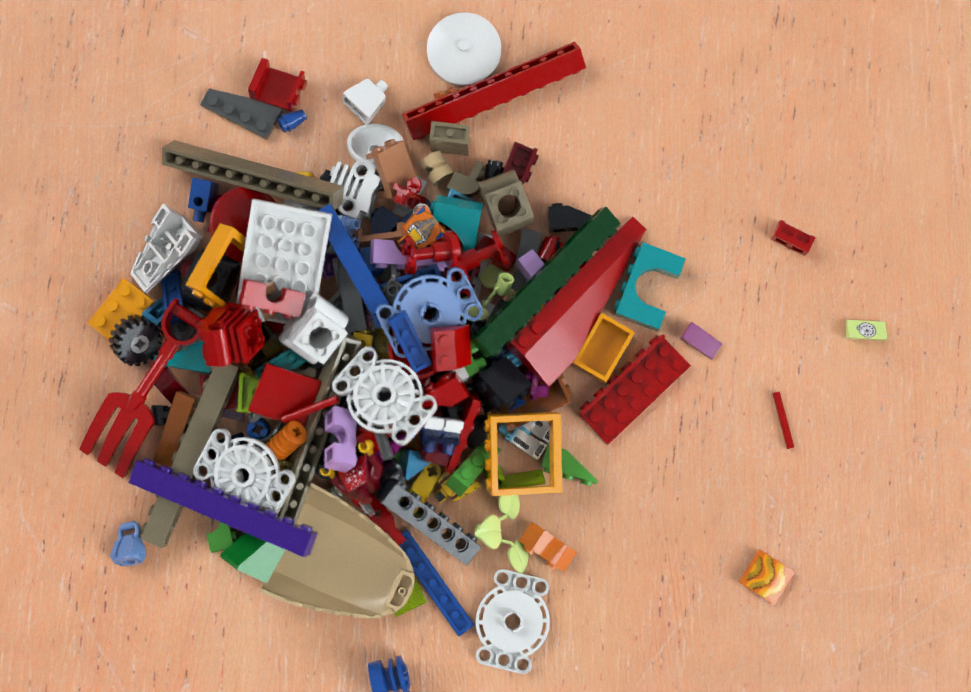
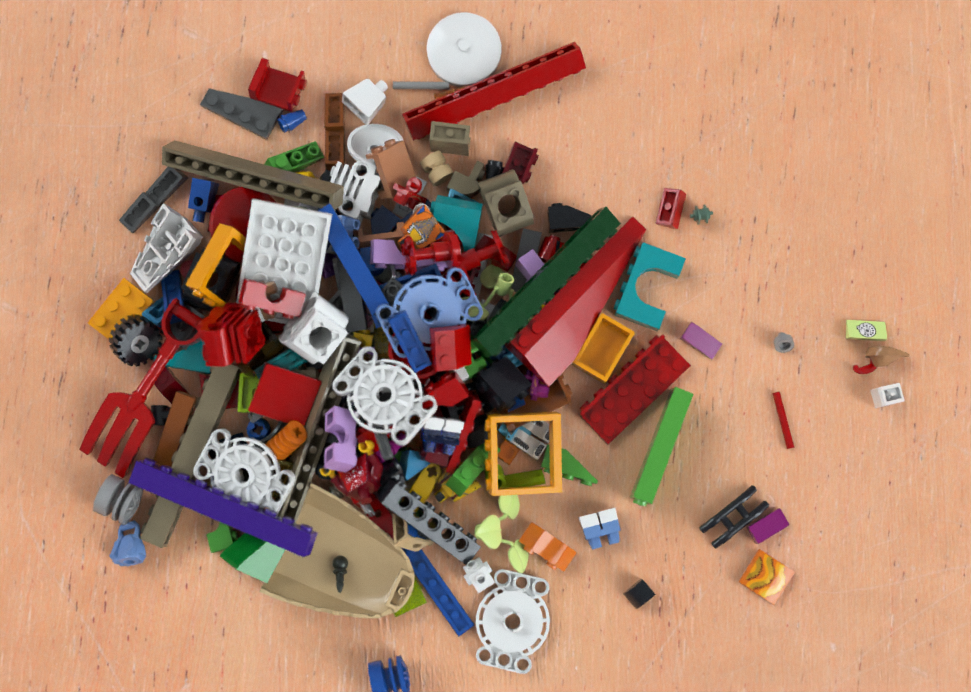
(117, 499): none -> light grey wheel
(154, 197): none -> dark grey slope
(234, 415): tile -> none
(297, 158): none -> bright green slope
(310, 409): red bar -> none
(334, 130): none -> dark orange slope
(340, 564): none -> pearl dark grey bar
(408, 536): none -> tan torso
(421, 85): none -> light grey bar
(478, 574): none -> white brick
(507, 452): none -> orange tile
(592, 529): none -> medium blue hips
(639, 593): none -> black brick
(661, 446): none -> bright green brick
(671, 208): none -> red slope
(701, 214): none -> sand green wheel
(722, 516): none -> black piece
(767, 526): none -> magenta slope
(783, 342): none -> light grey tile
(793, 238): red hinge -> none
(879, 357): none -> medium nougat piece
(887, 395): none -> white slope

